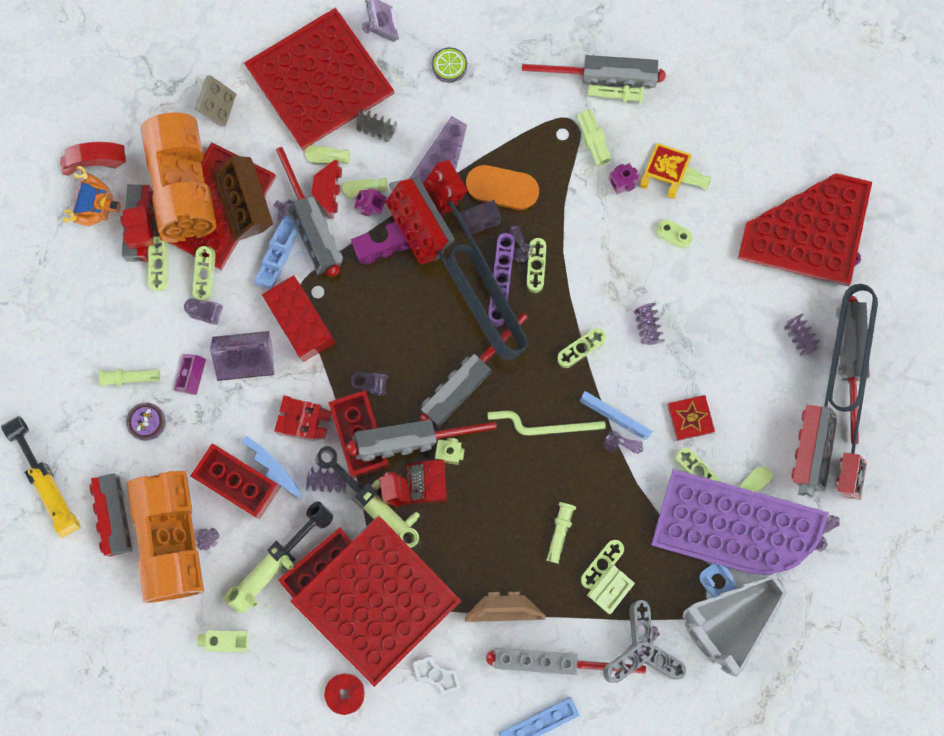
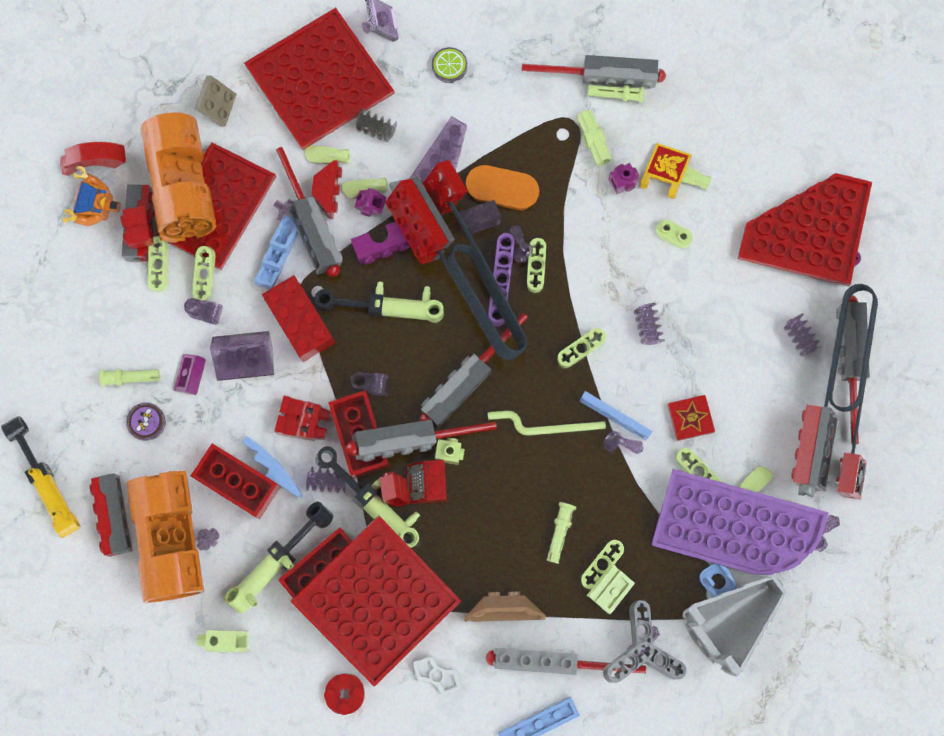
(242, 198): reddish brown slope -> none
(385, 306): none -> yellowish green piece

